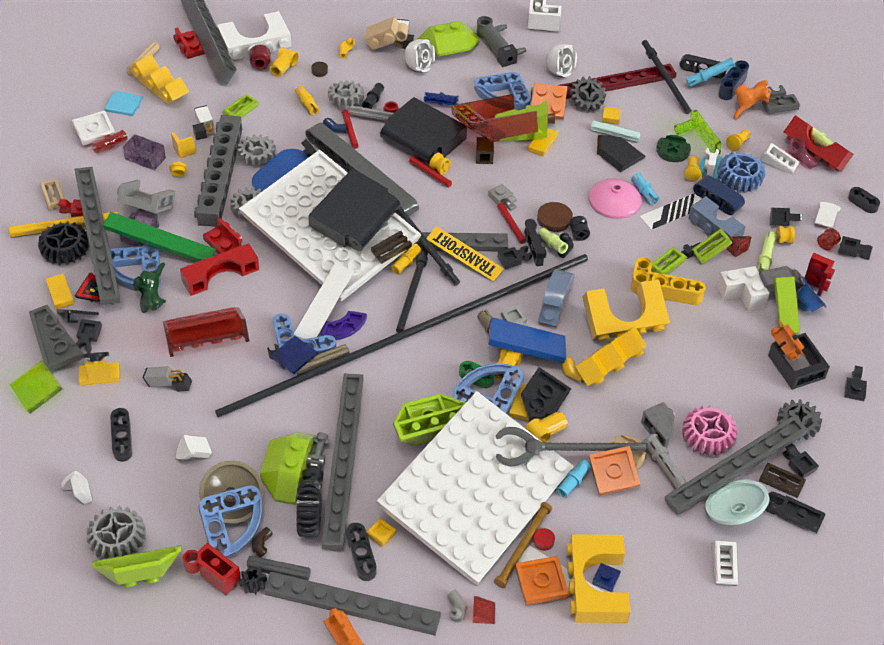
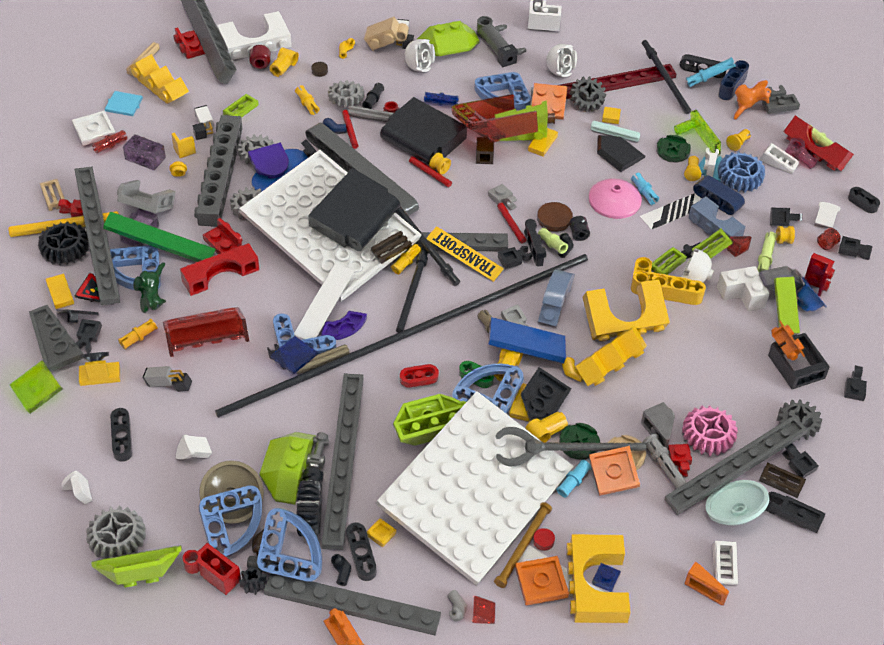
(137, 334): none -> yellow pin
(269, 160): none -> dark purple tile
(275, 551): none -> medium blue beam
(343, 568): none -> black arm
(418, 375): none -> red plate
(579, 434): none -> dark green tile
(681, 457): none -> red plate
(698, 267): none -> white cylinder
(706, 584): none -> orange slope

